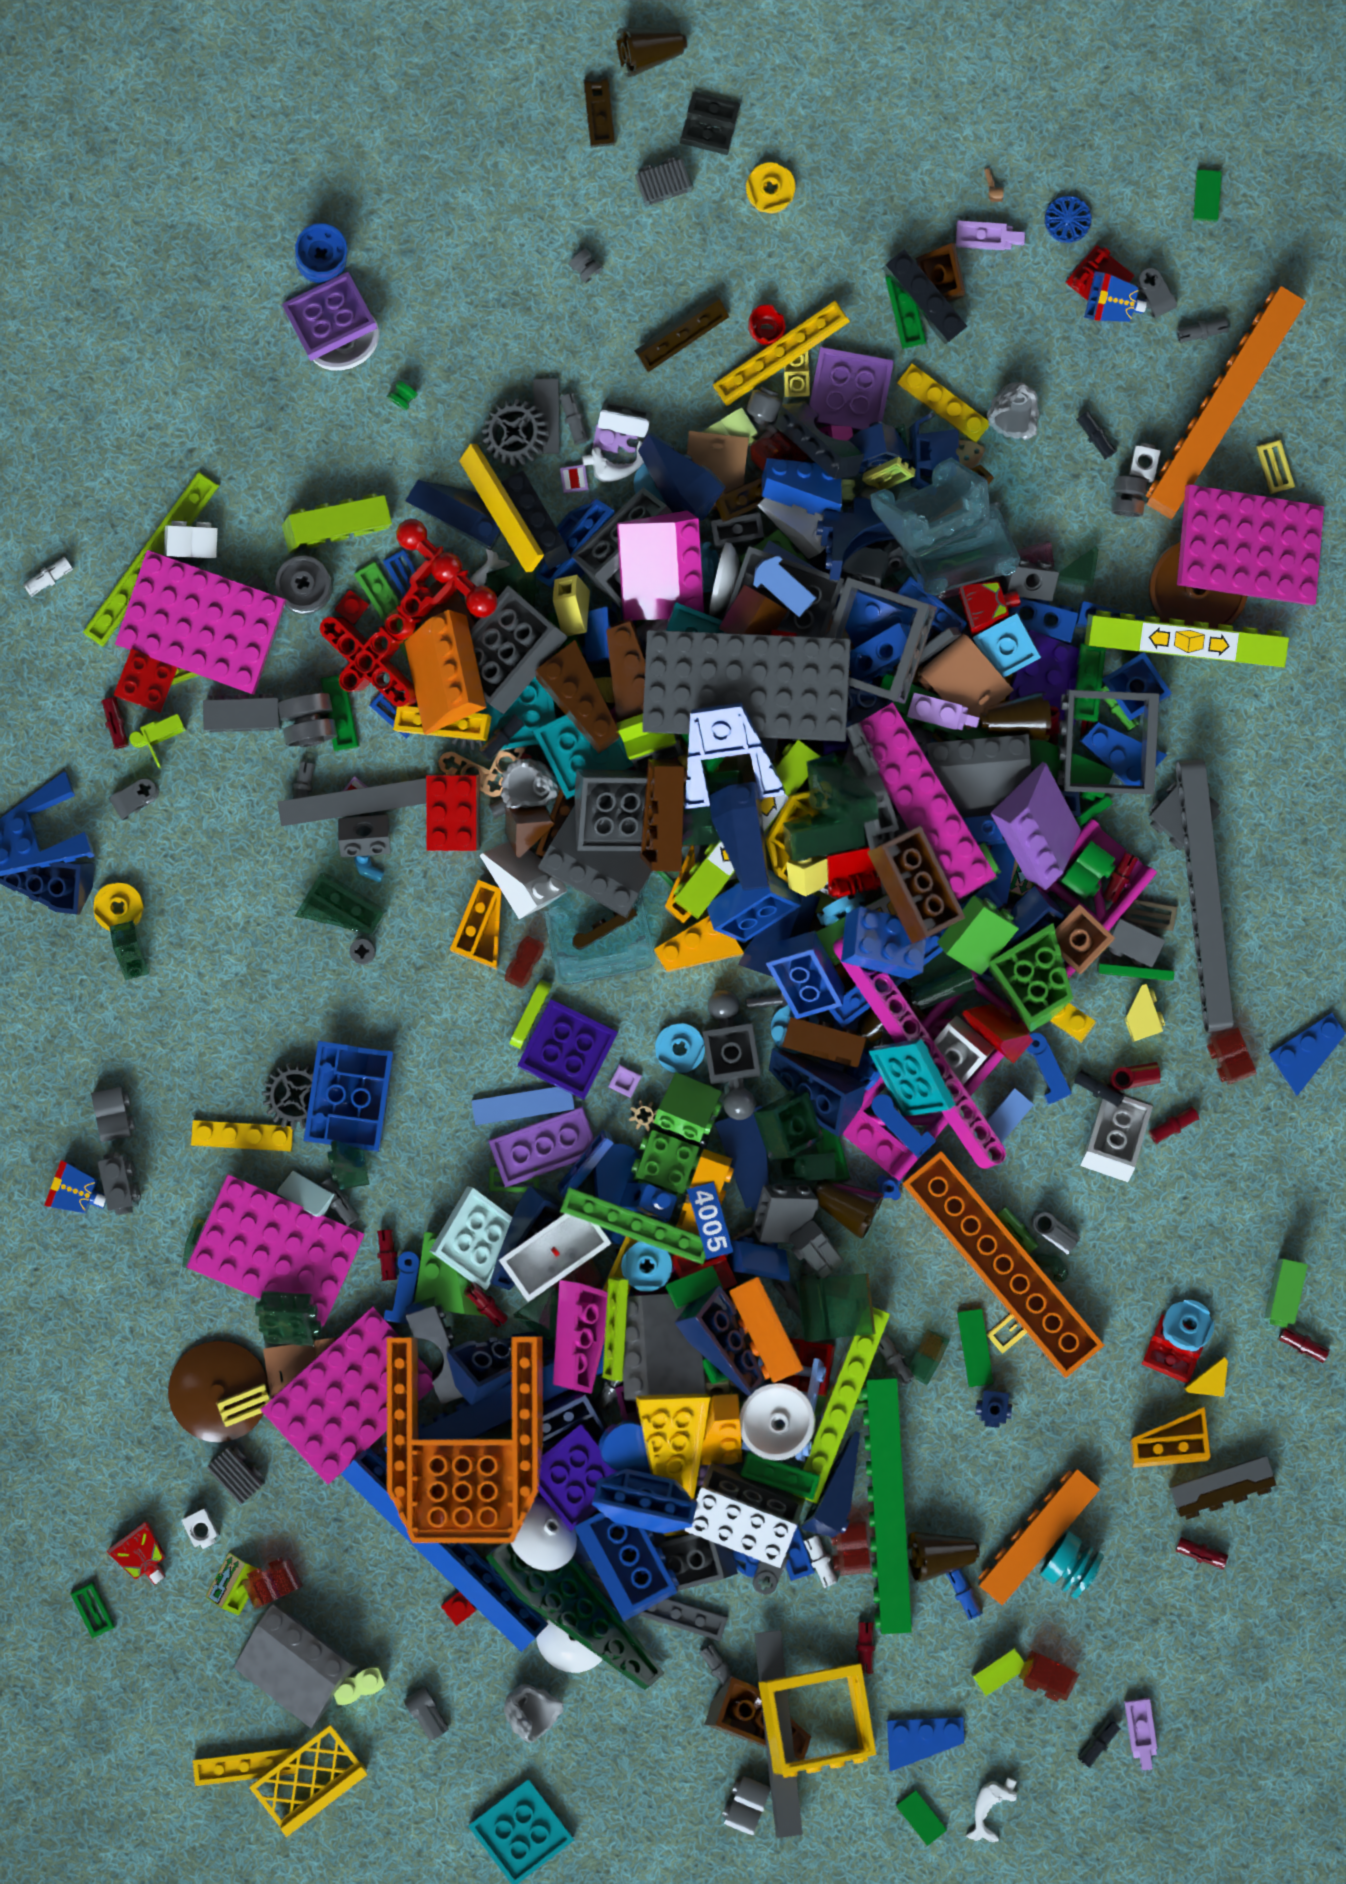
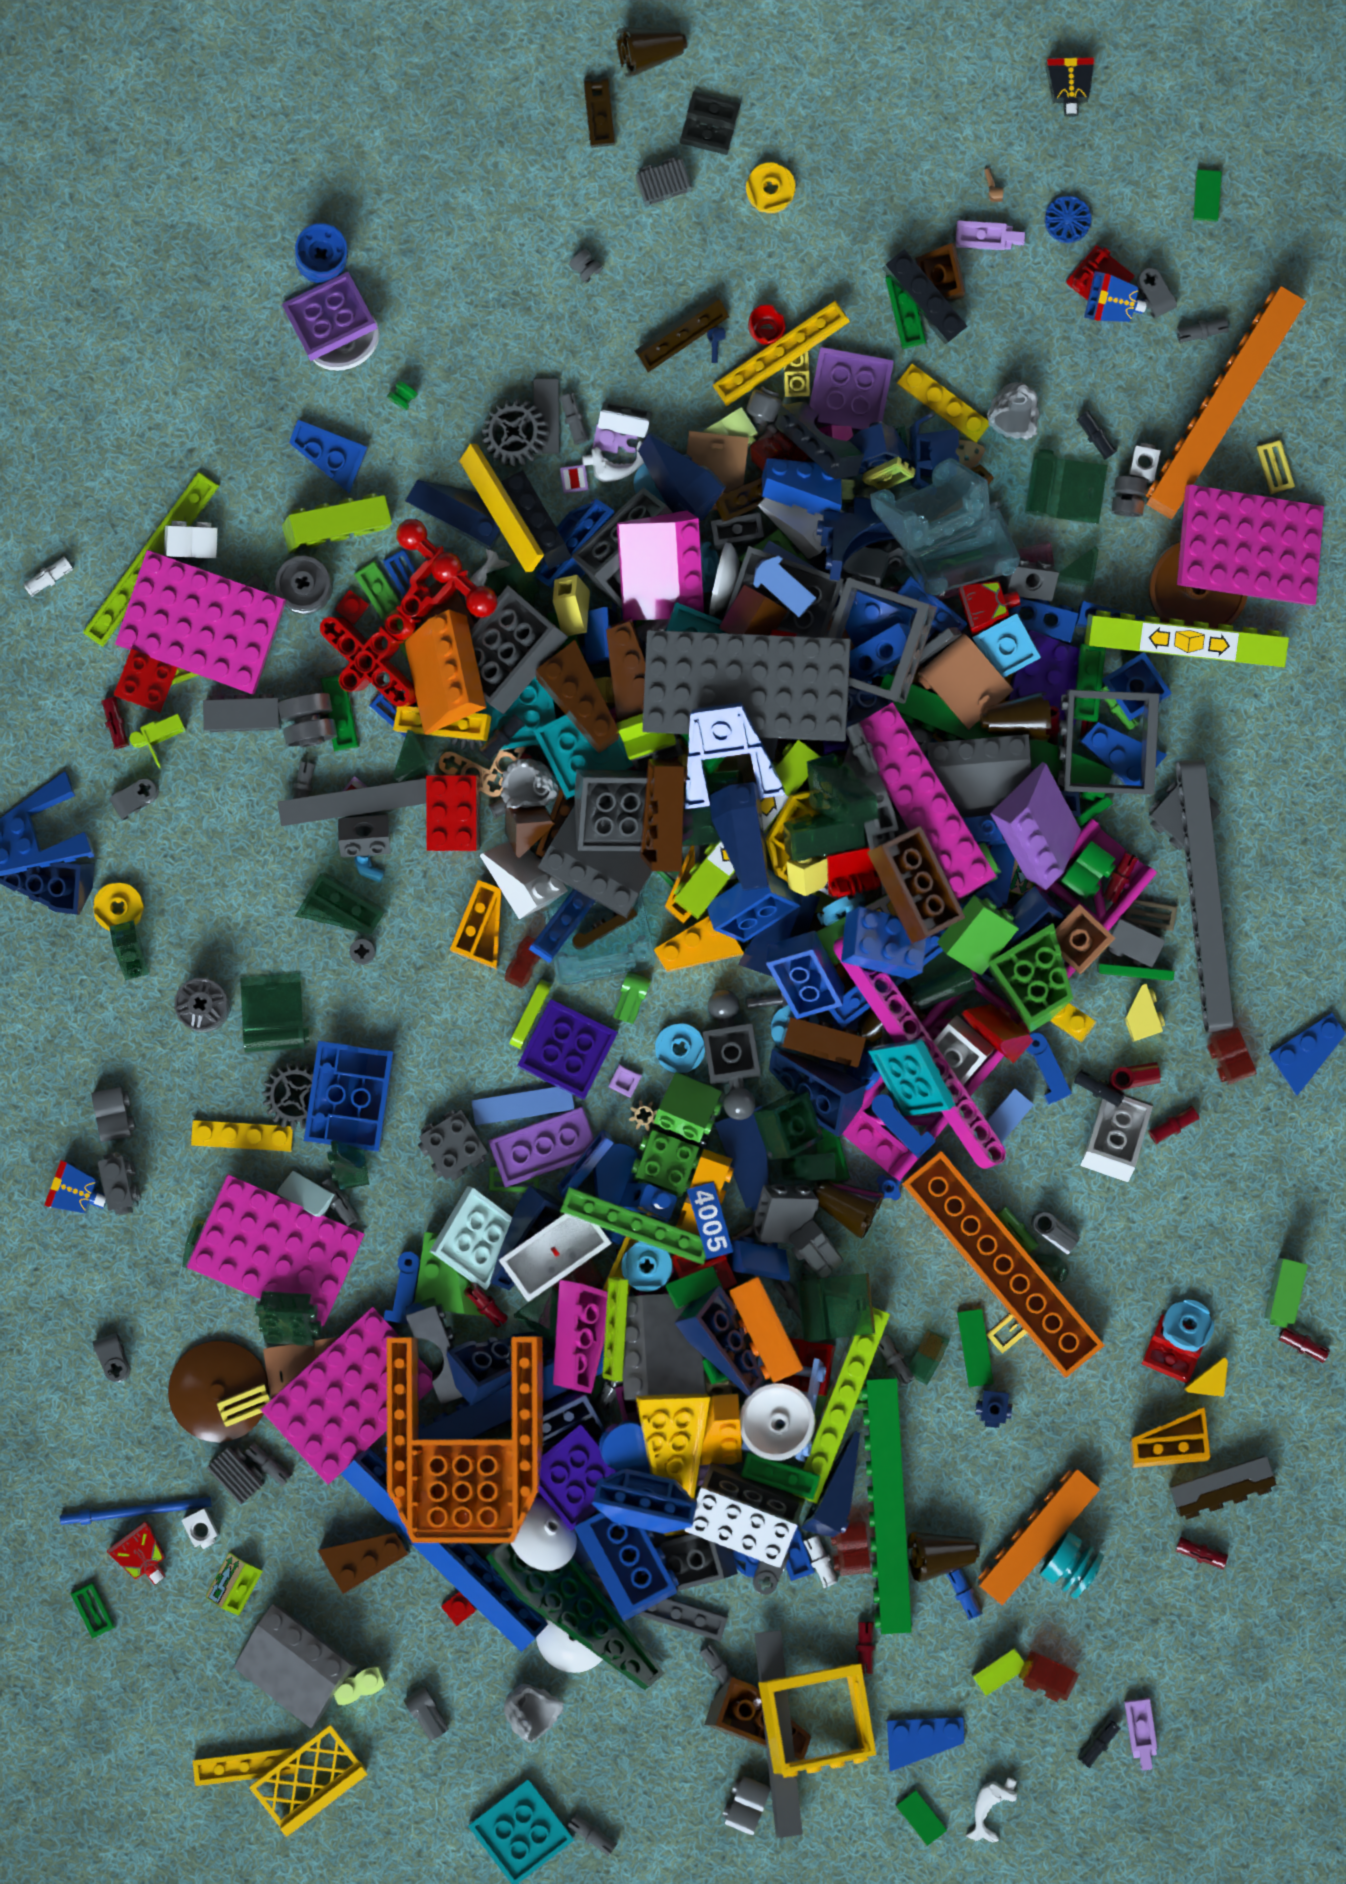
(86, 1516): none -> blue bar
(111, 1353): none -> dark grey piece
(216, 1009): none -> flat silver wheel
(268, 1464): none -> dark grey pin
(271, 1583): clear red brick -> none
(273, 1016): none -> clear green door
(329, 452): none -> blue wing
(361, 1559): none -> reddish brown wedge
(387, 1254): dark red pin -> none
(411, 759): none -> clear green slope
(452, 1145): none -> dark grey brick
(561, 925): none -> blue tile
(592, 1834): none -> dark grey pin
(633, 992): none -> bright green piece
(715, 335): none -> dark blue hand
(940, 712): lavender hinge -> none
(1062, 488): none -> clear green door
(1070, 82): none -> black torso

